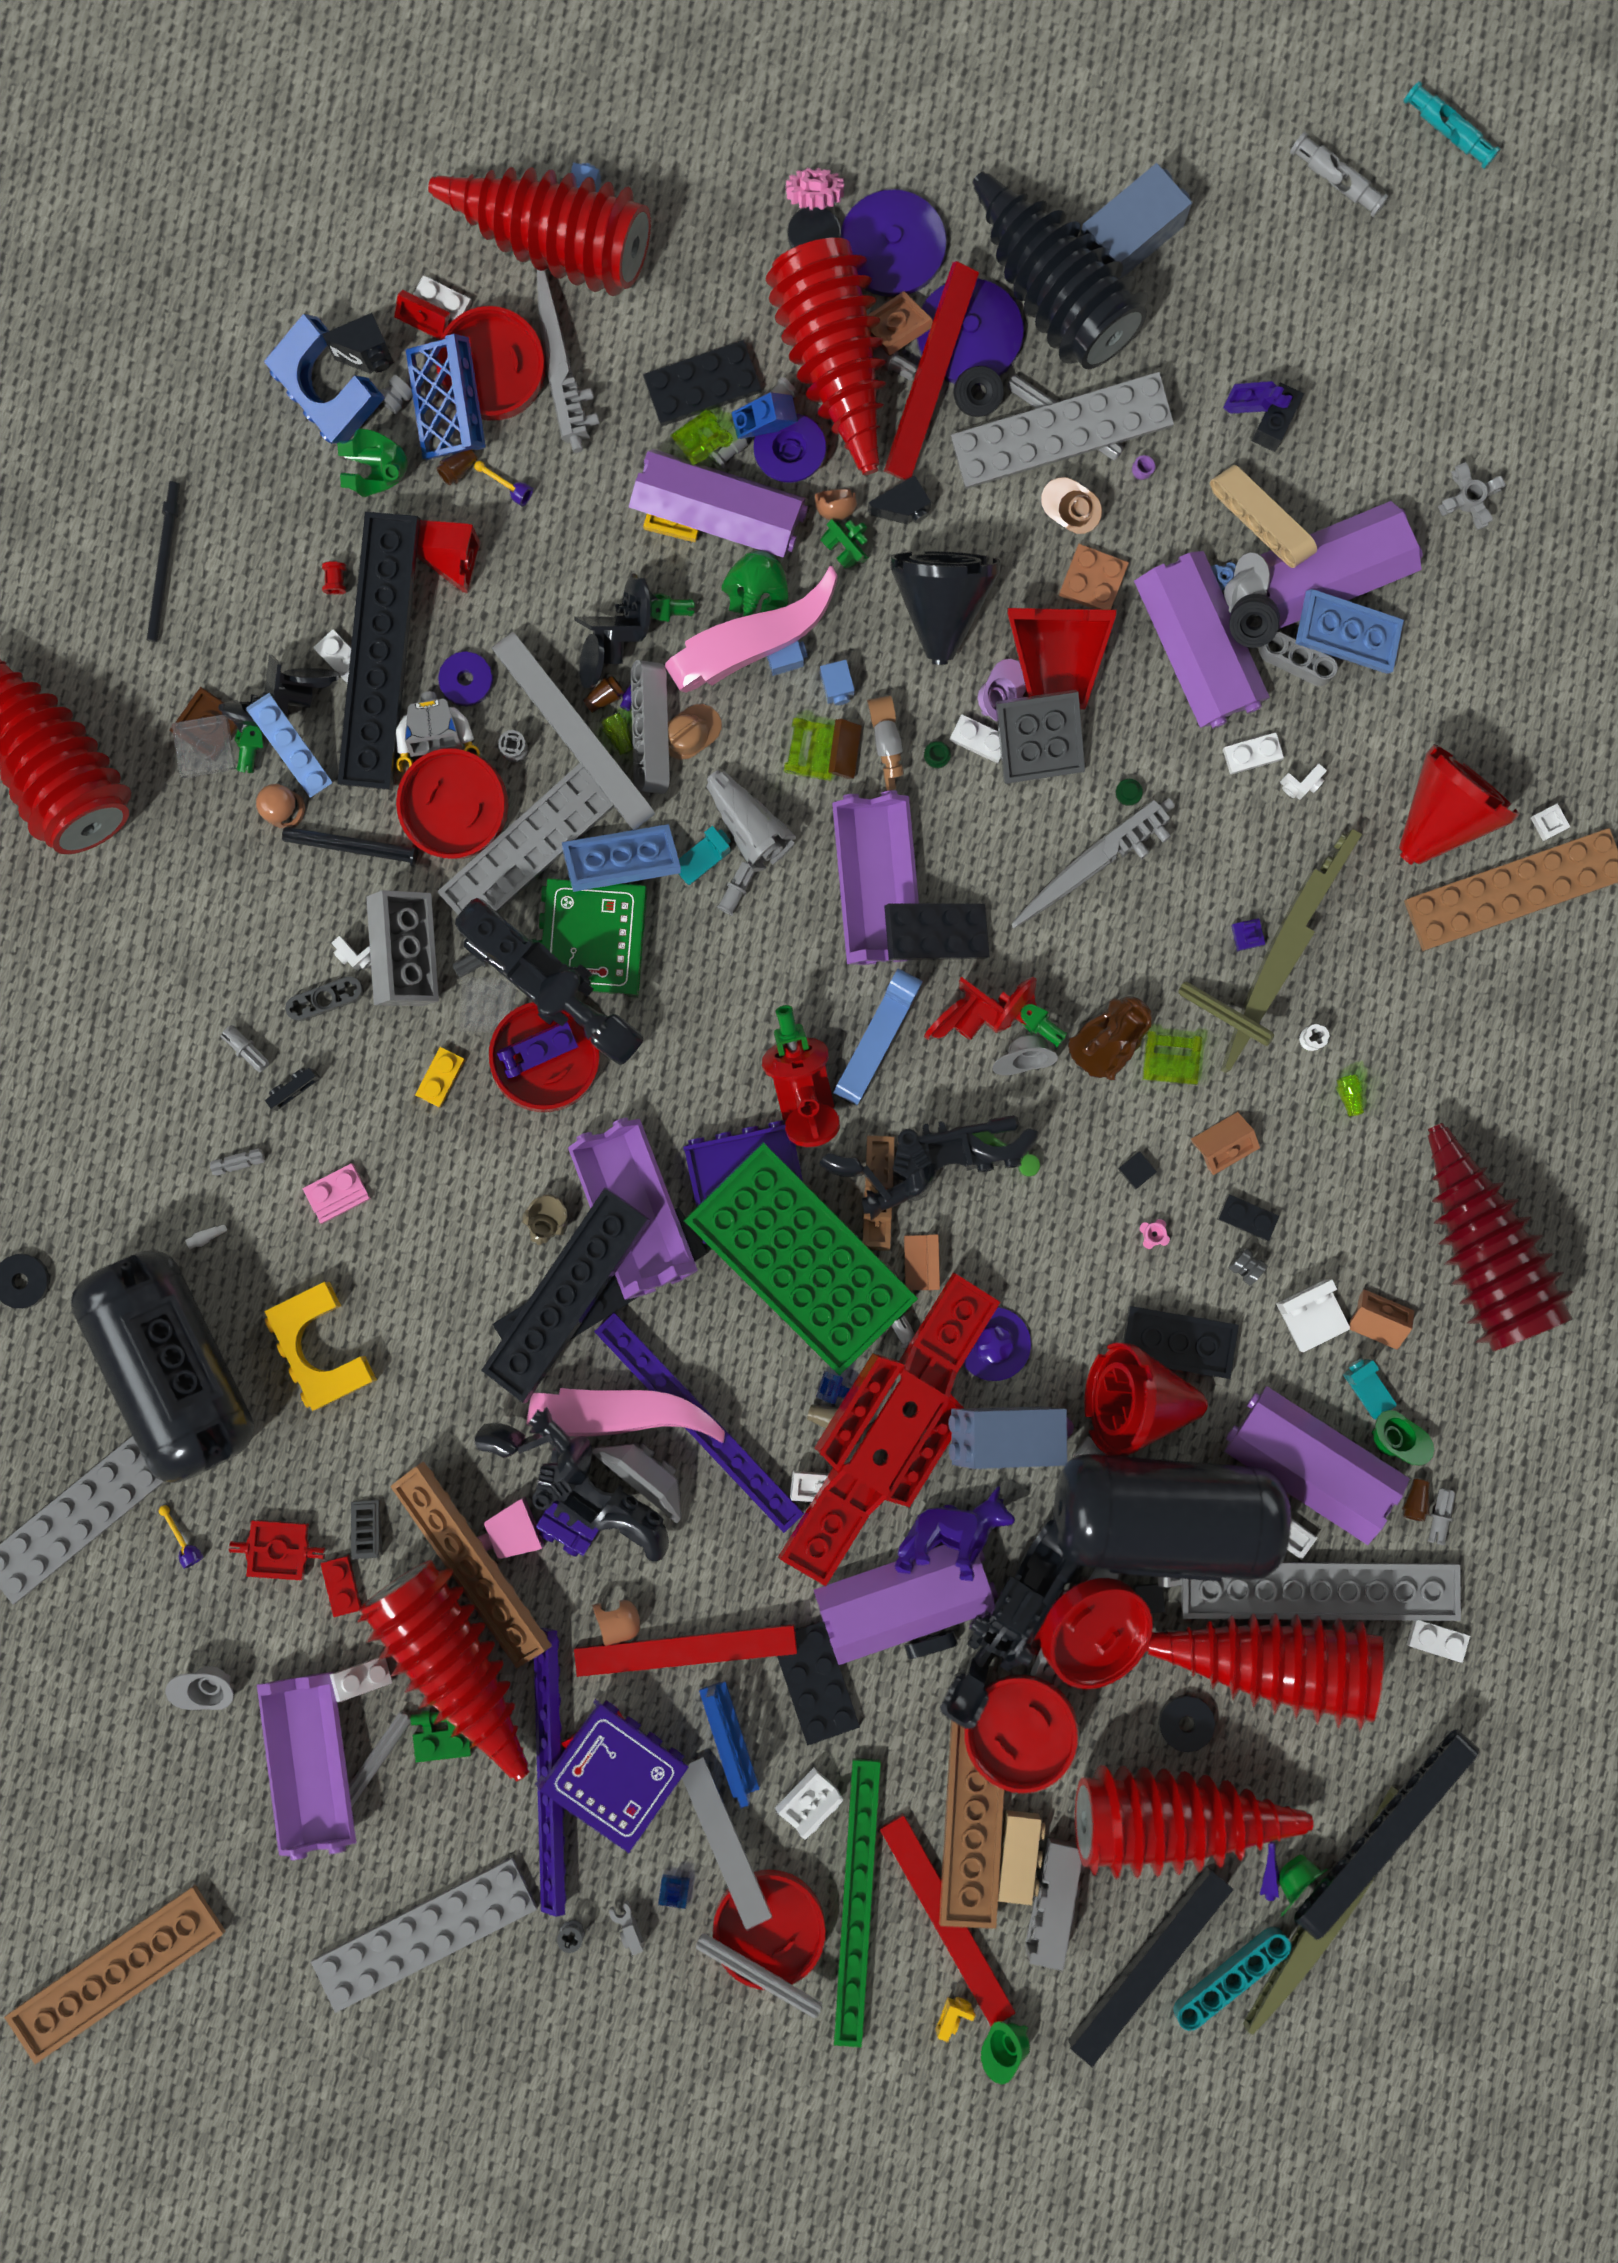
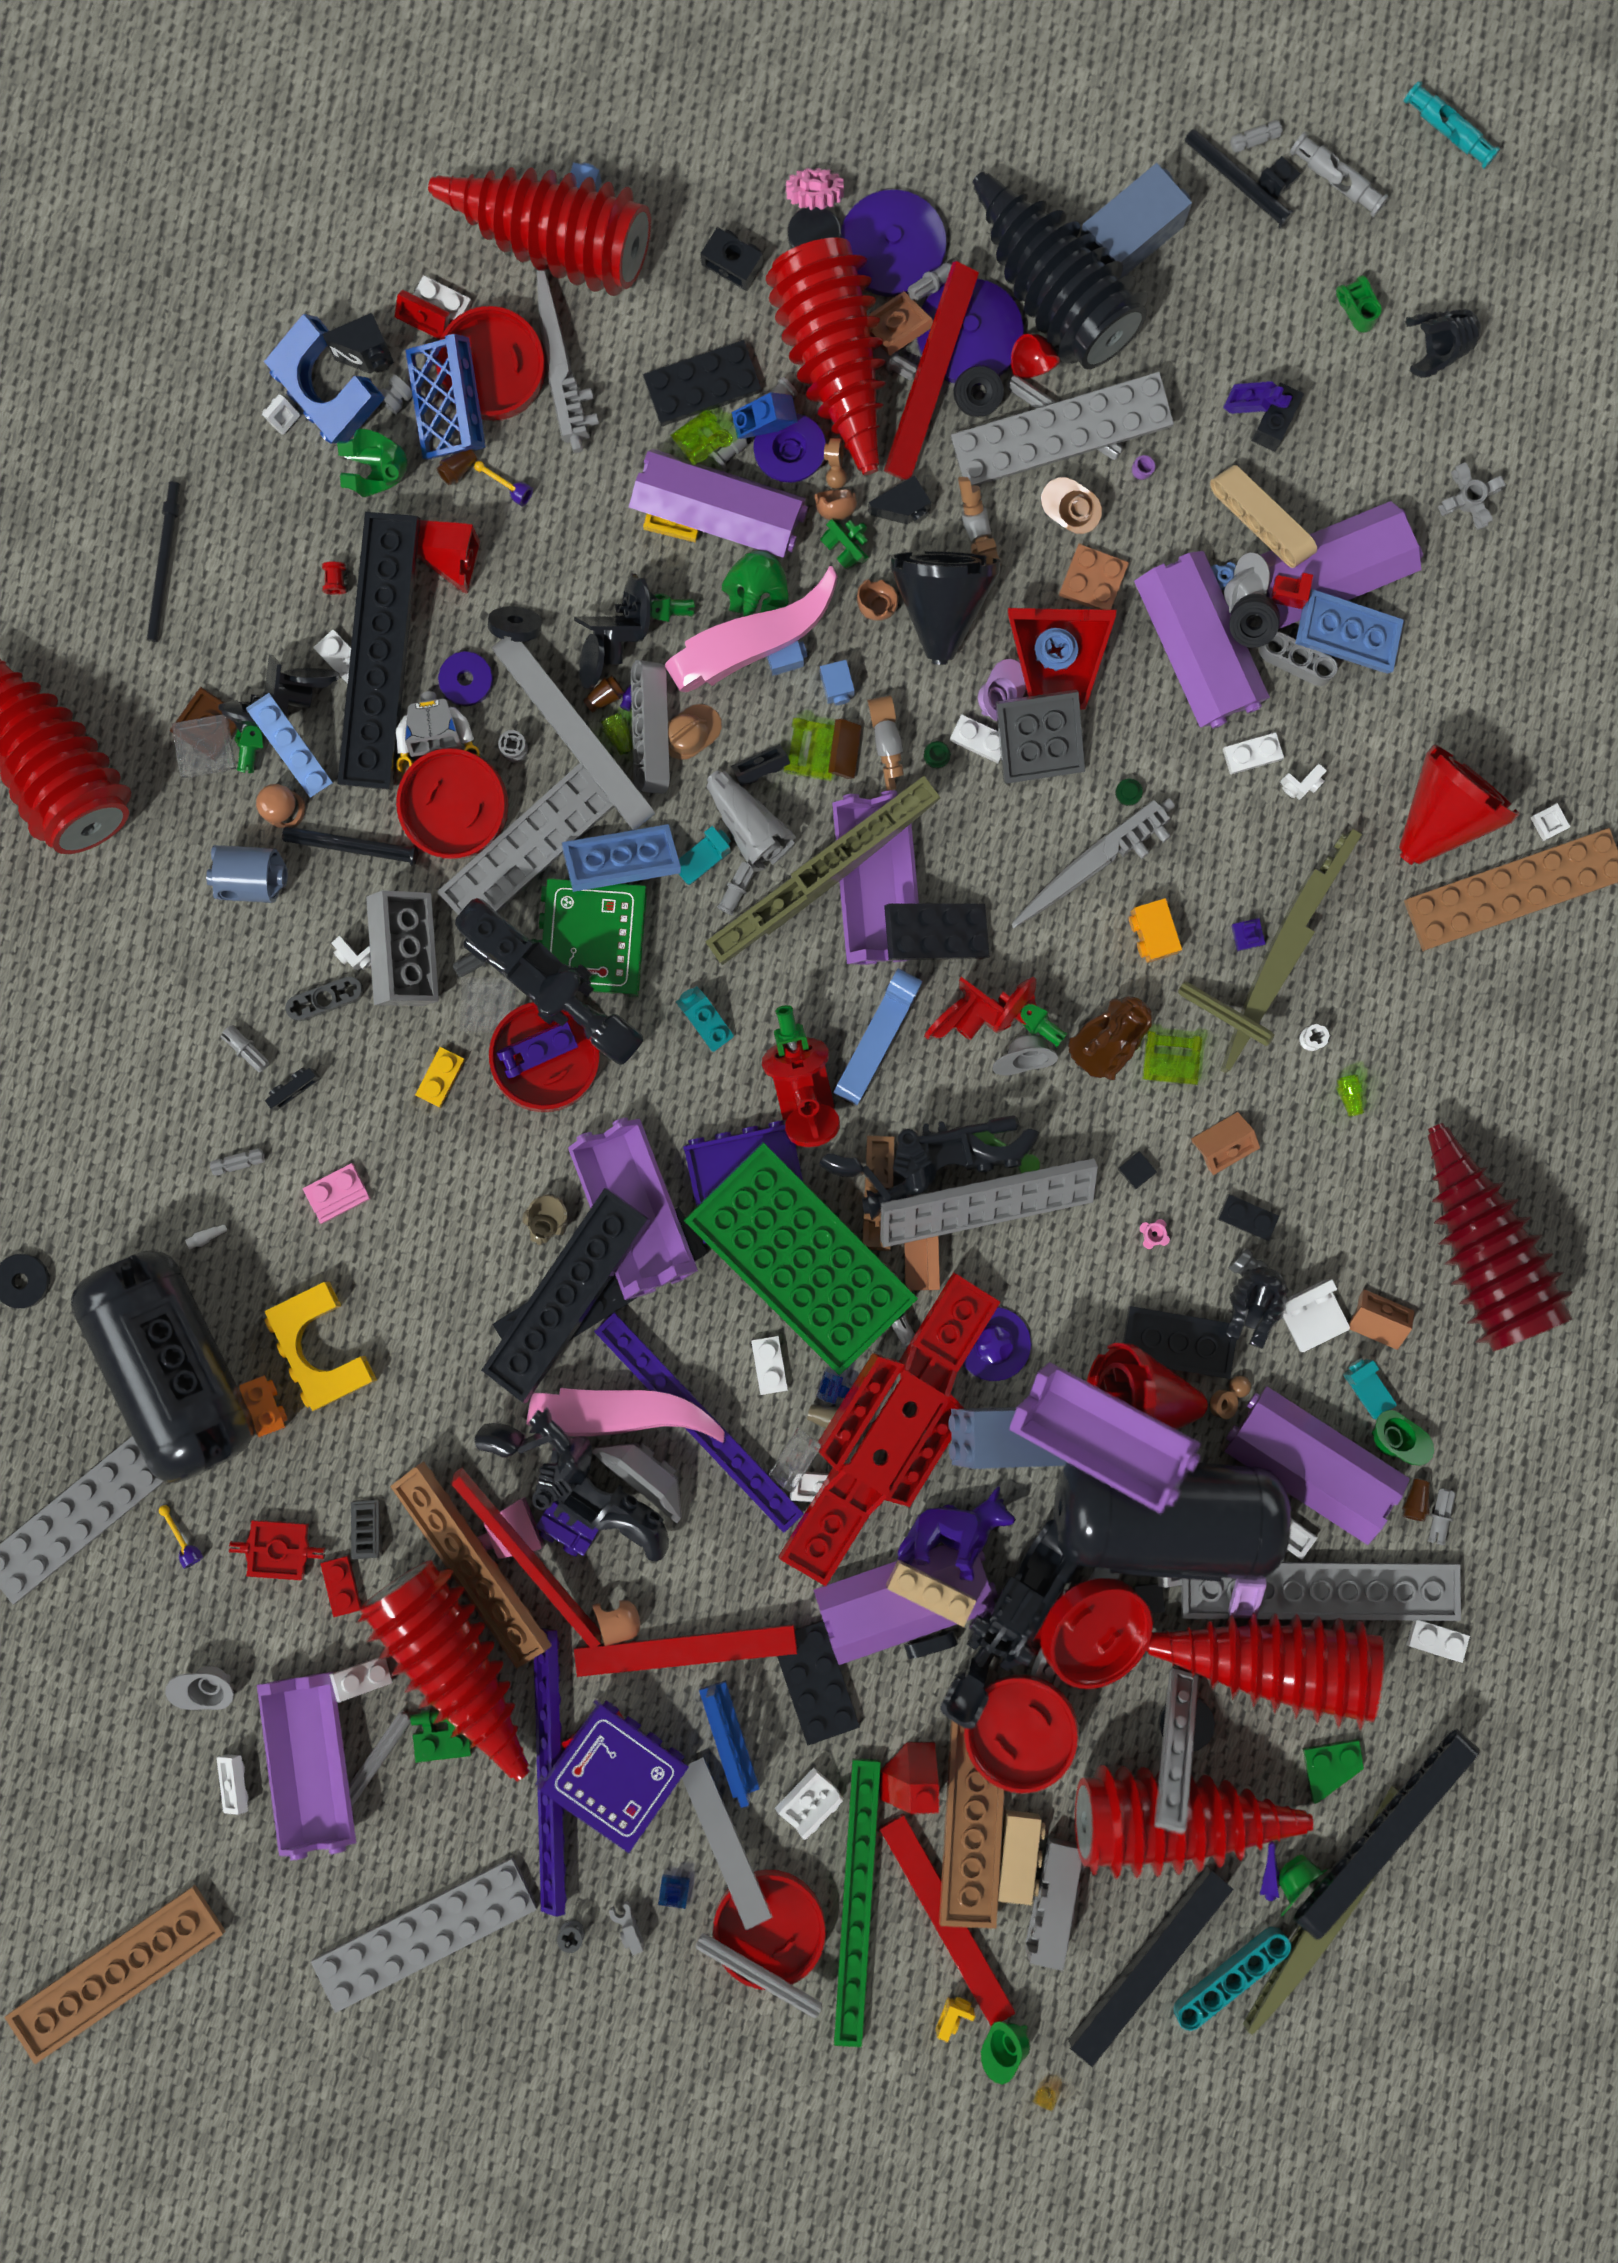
(232, 1784): none -> white plate
(246, 873): none -> sand blue cylinder
(261, 1404): none -> orange bracket
(280, 414): none -> white tile
(514, 622): none -> black tile
(526, 1558): none -> red tile
(704, 1018): none -> teal bracket
(739, 271): none -> black brick
(761, 764): none -> black plate
(769, 1365): none -> white plate
(795, 1459): none -> clear tile
(824, 871): none -> olive slope
(834, 453): none -> medium nougat plate
(877, 600): none -> nougat hair
(912, 1779): none -> red slope
(929, 283): none -> light grey axle
(930, 1593): none -> tan brick
(977, 521): none -> medium nougat piece
(988, 1202): none -> light grey plate
(1033, 356): none -> red helmet
(1045, 2098): none -> clear yellow hinge
(1058, 638): none -> medium blue gear
(1106, 1437): none -> medium lavender panel
(1155, 931): none -> light orange piece
(1177, 1751): none -> light grey tile
(1225, 1403): none -> medium nougat plate
(1239, 178): none -> black axle
(1247, 1597): none -> lavender tile
(1256, 136): none -> light grey axle
(1257, 1304): none -> black hair
(1278, 177): none -> black bracket
(1292, 591): none -> red panel
(1331, 1766): none -> green wing
(1359, 299): none -> green piece
(1447, 338): none -> black hair

